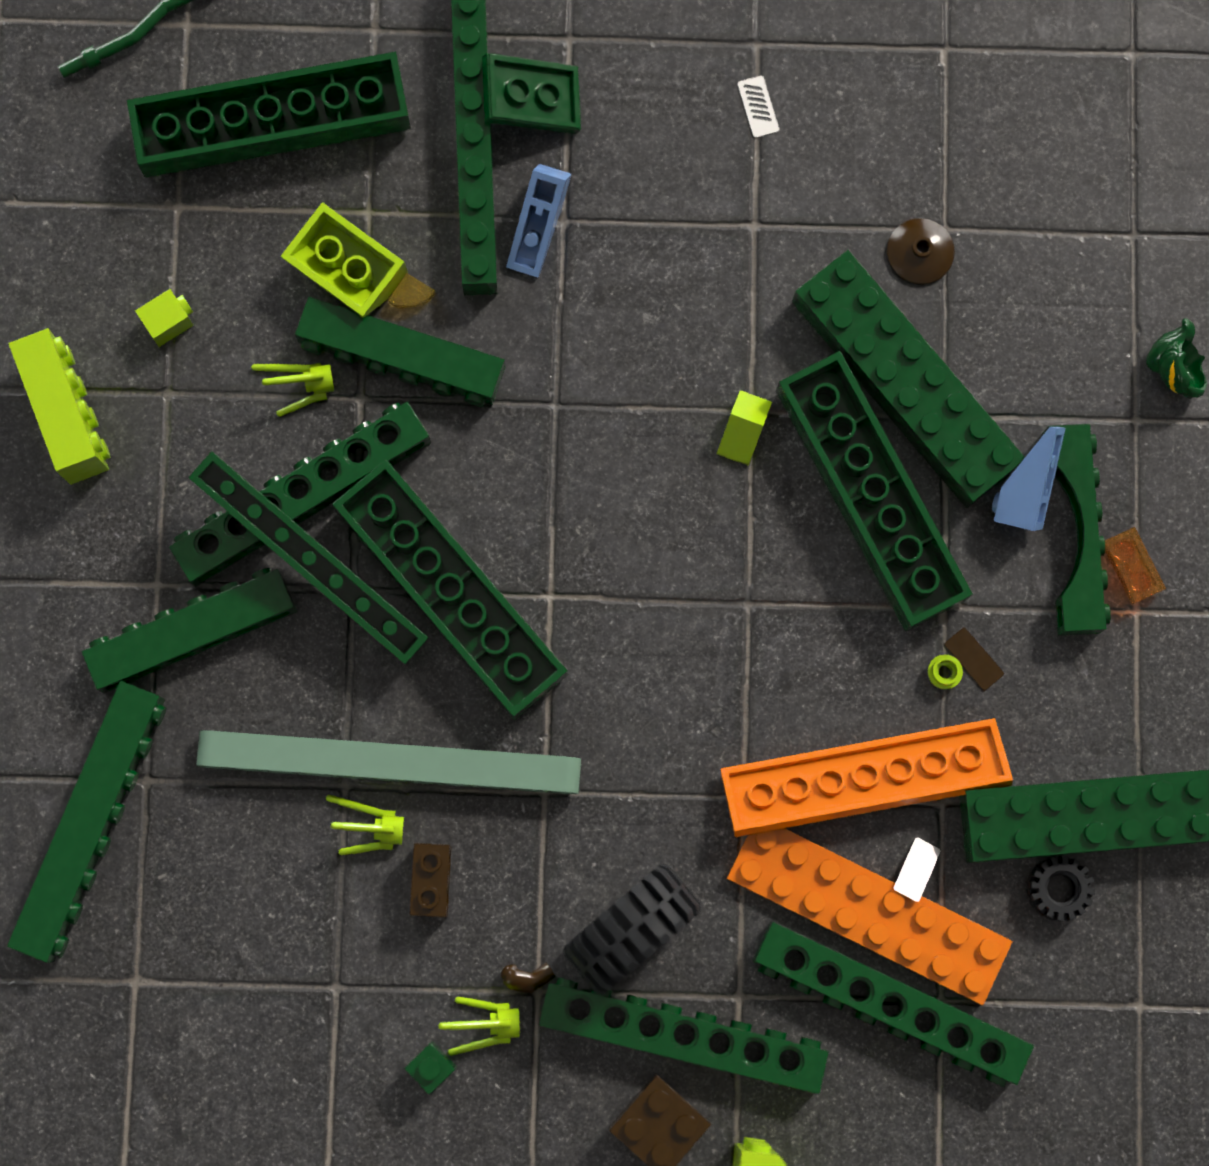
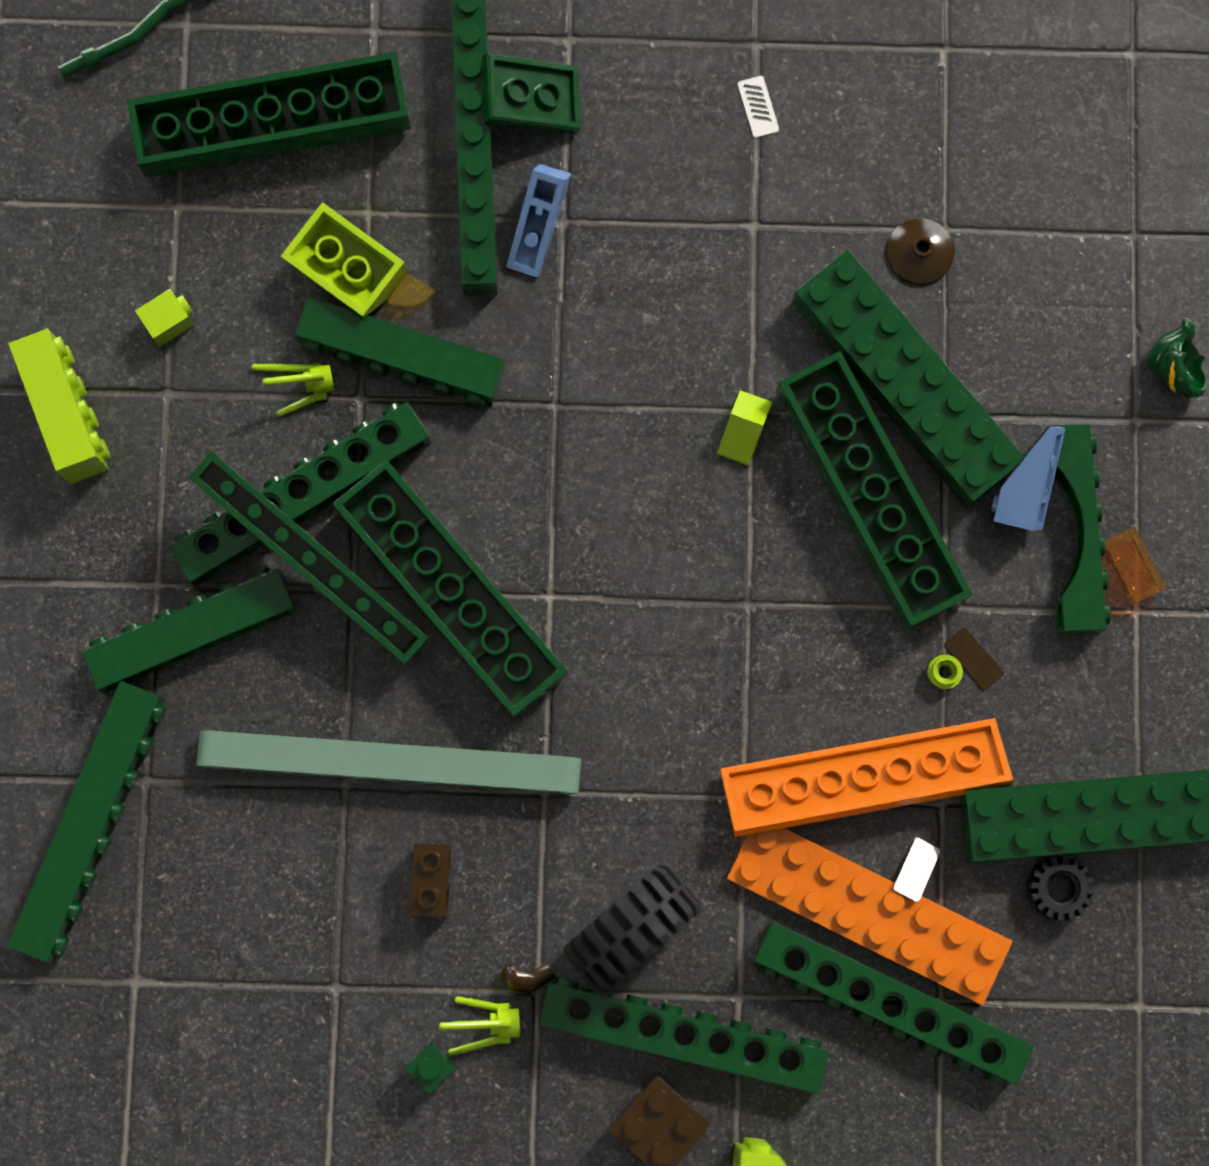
(387, 829): lime plant -> none

